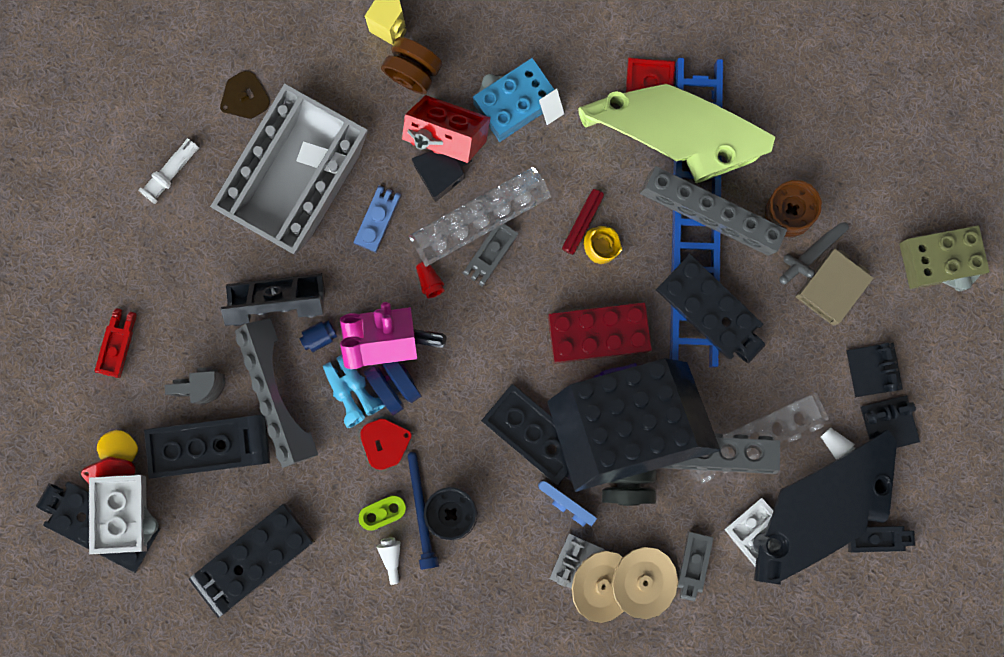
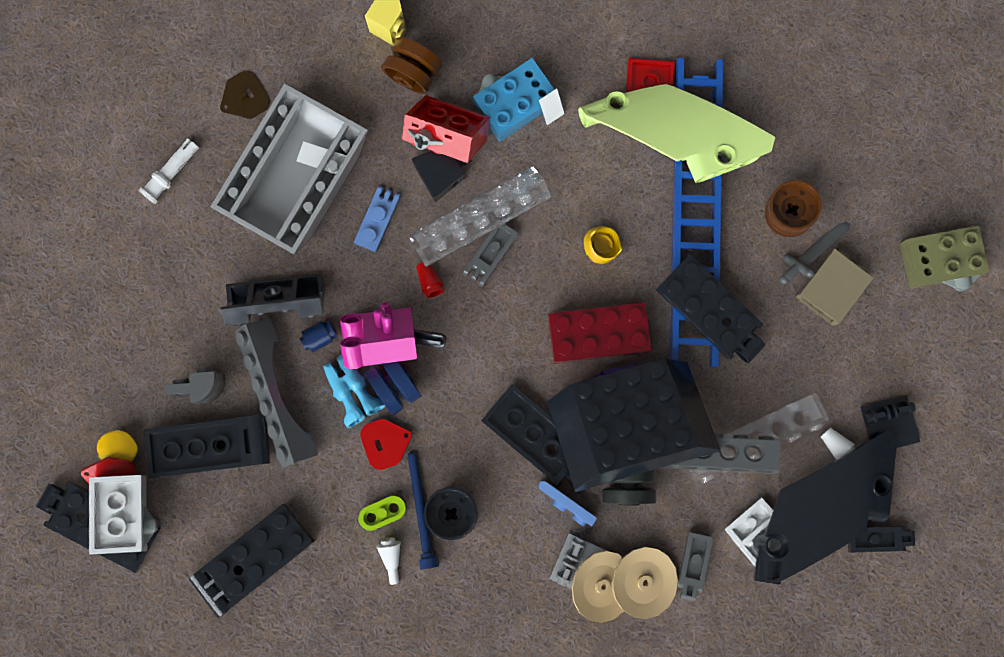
(115, 345): red hinge -> none
(583, 221): dark red axle -> none
(713, 211): dark grey brick -> none
(874, 369): black hinge -> none

